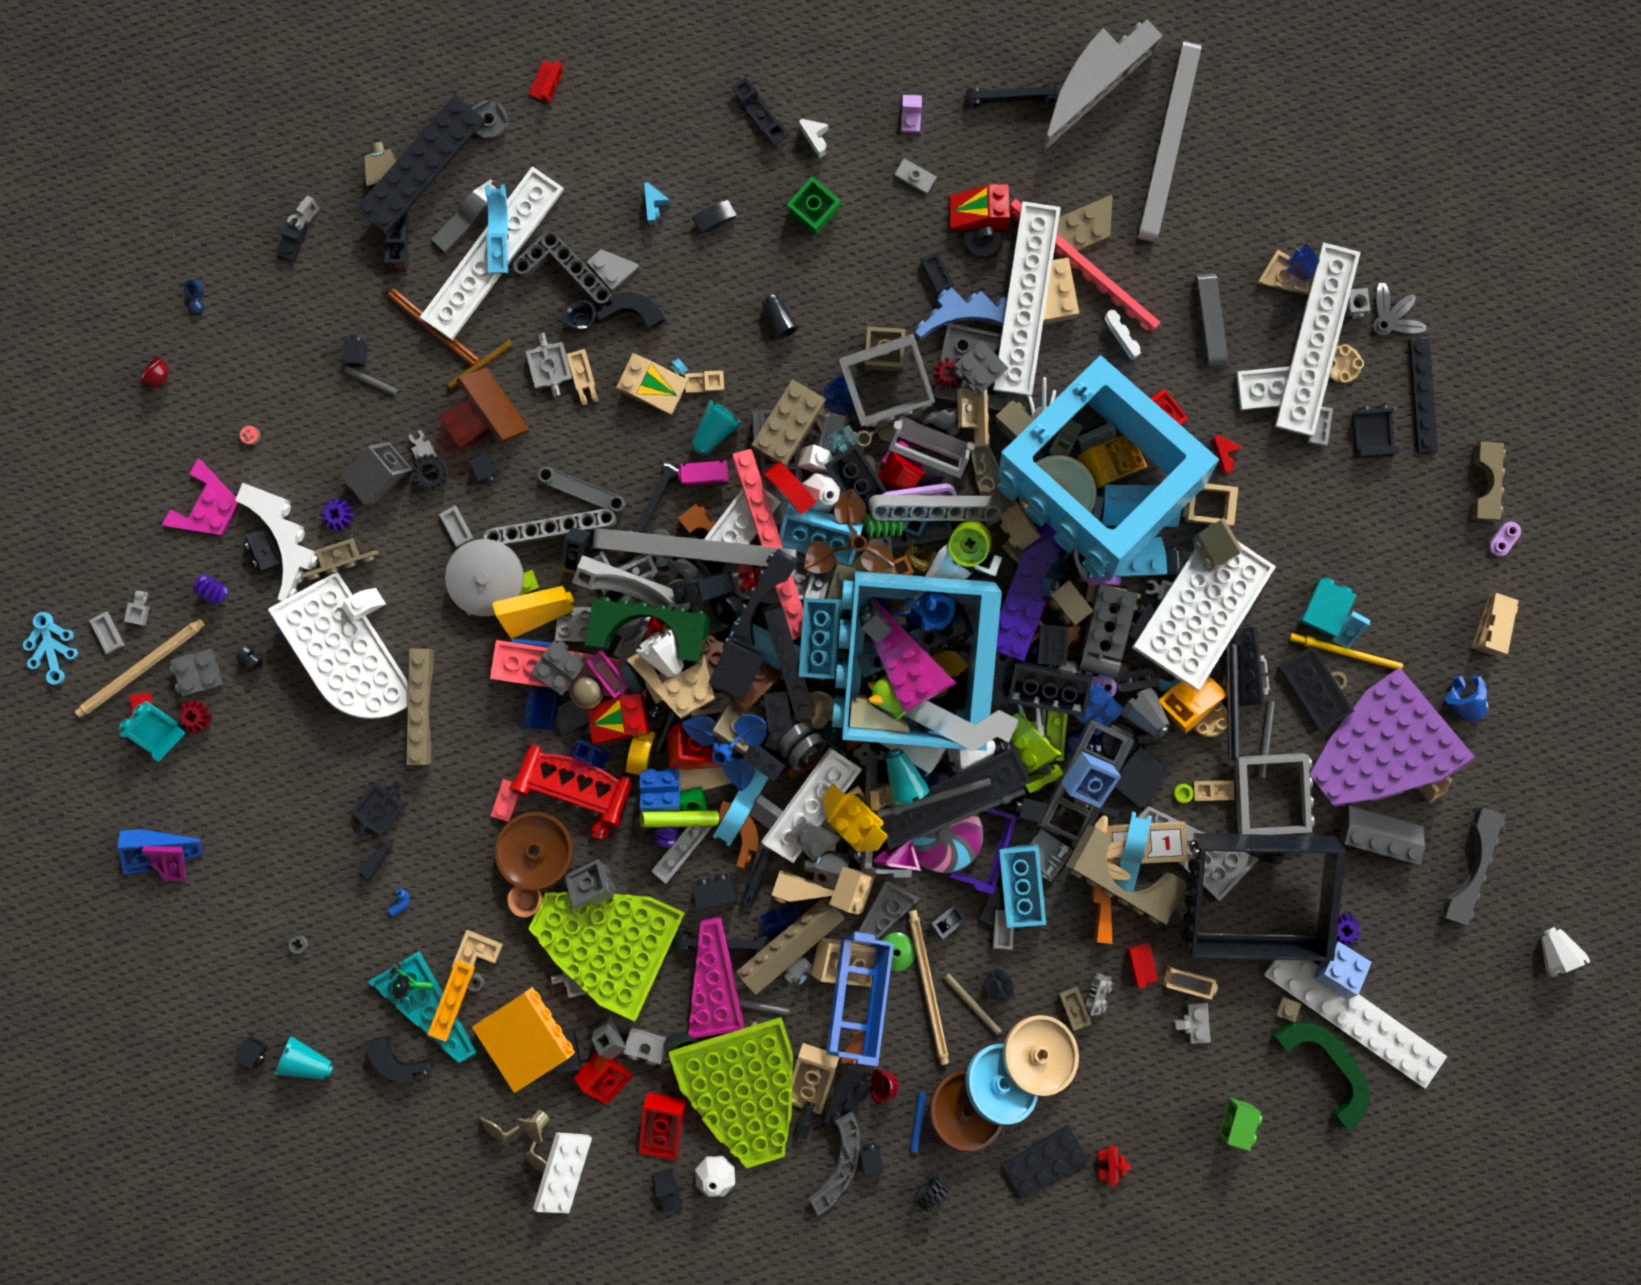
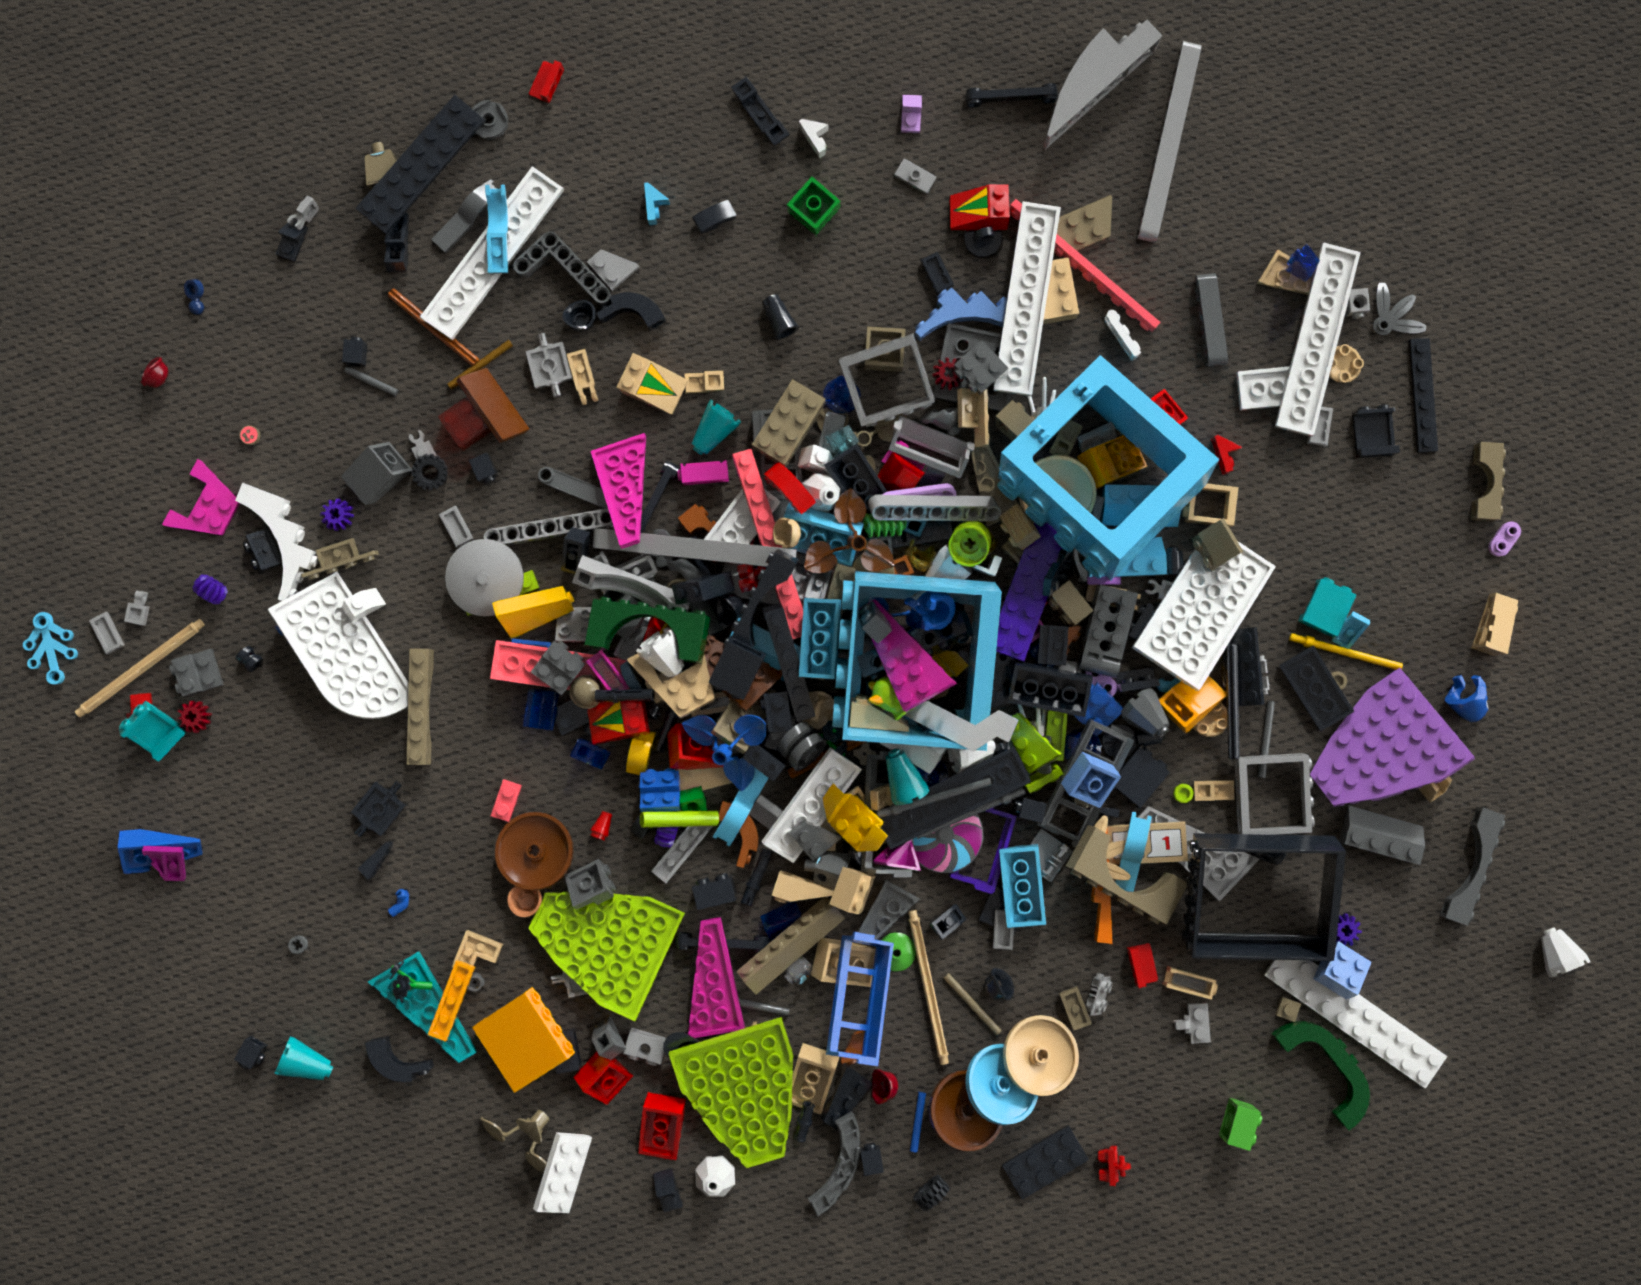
(609, 804): red piece -> none
(617, 695): none -> black pin
(622, 478): none -> dark pink wing
(679, 367): medium azure plate -> none
(786, 532): none -> tan hair

